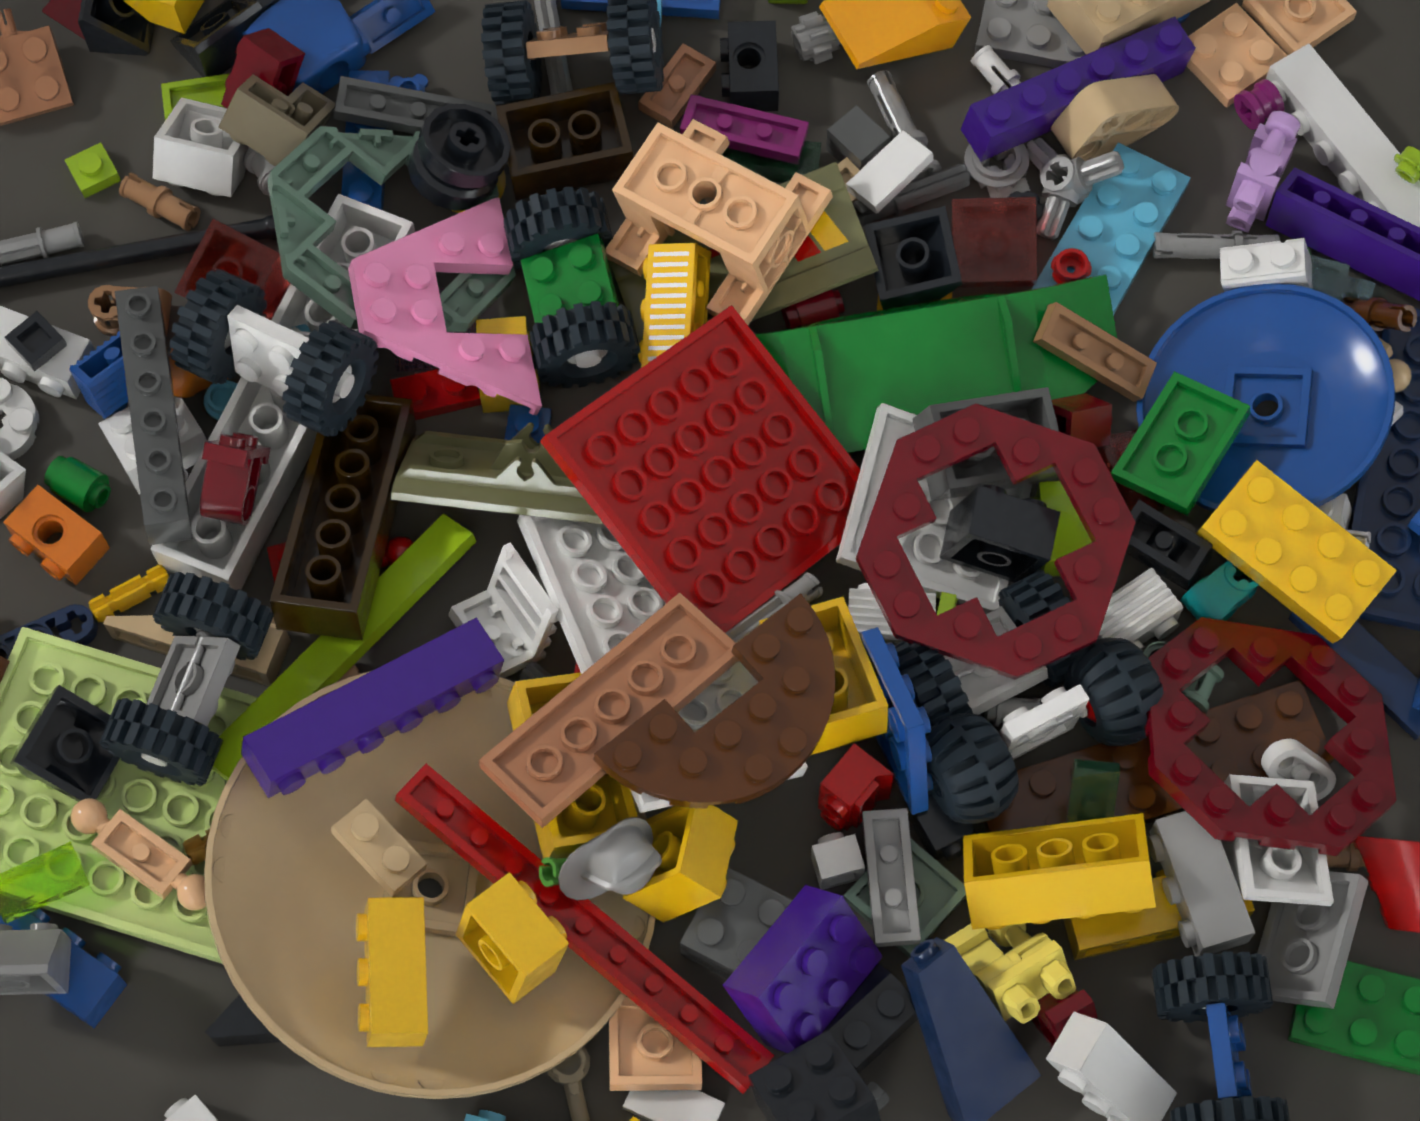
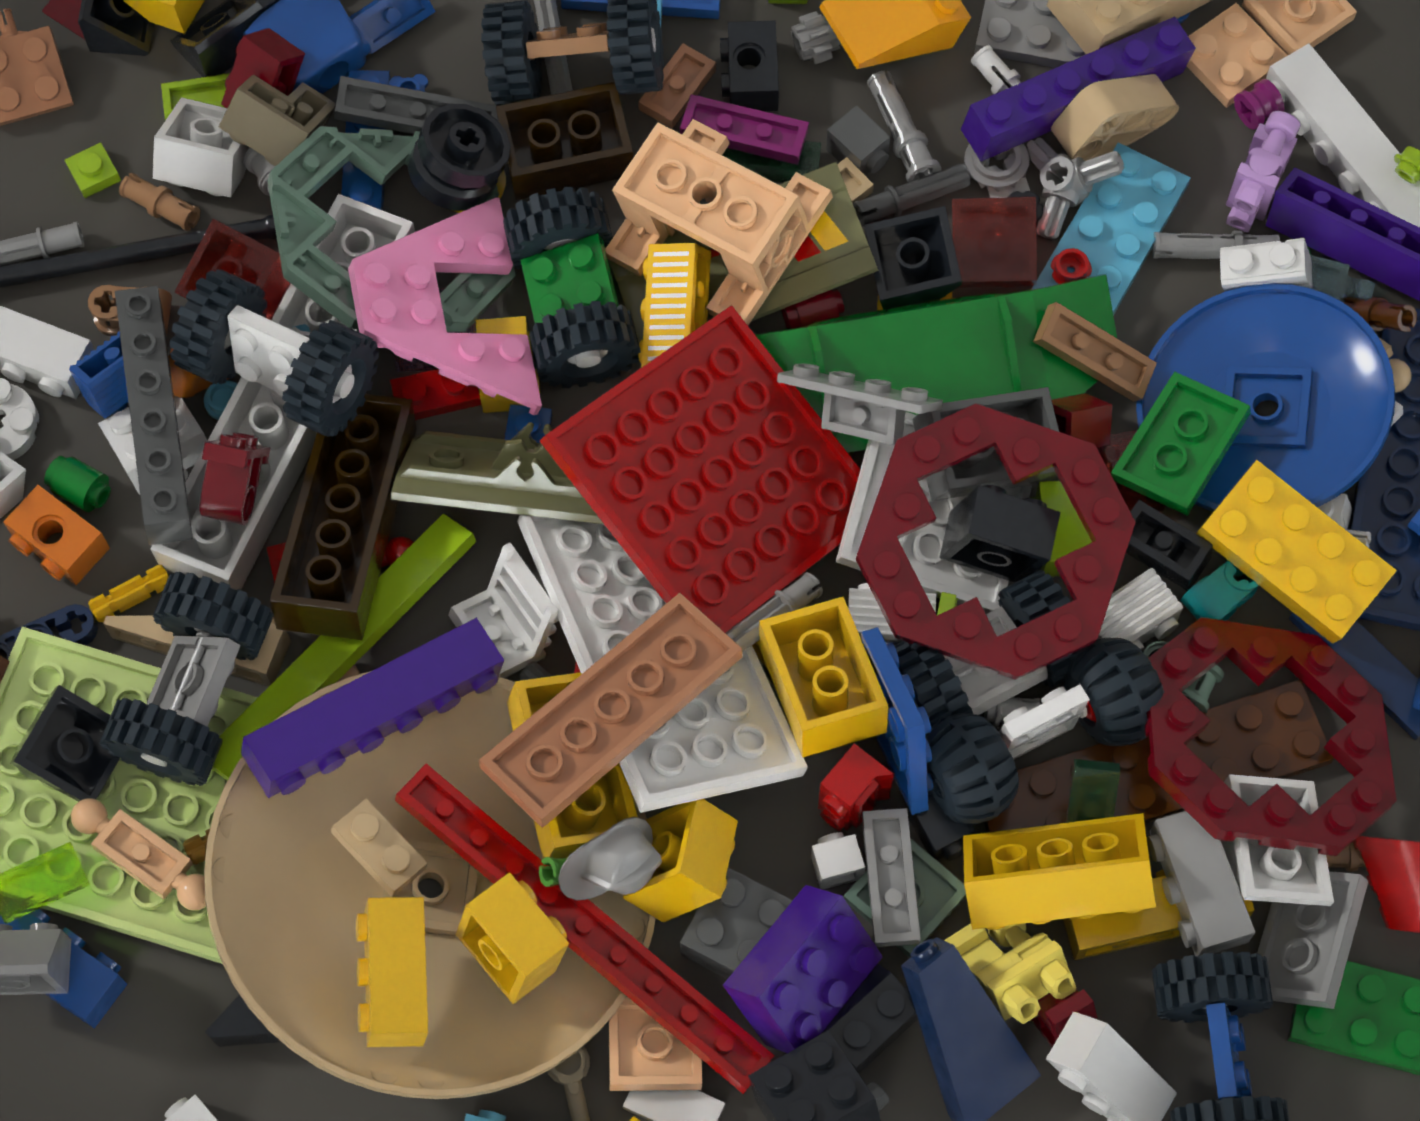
(35, 341): black plate -> none
(754, 739): reddish brown plate -> none
(861, 408): none -> light grey bracket
(889, 171): white tile -> none
(1295, 761): white plate -> none

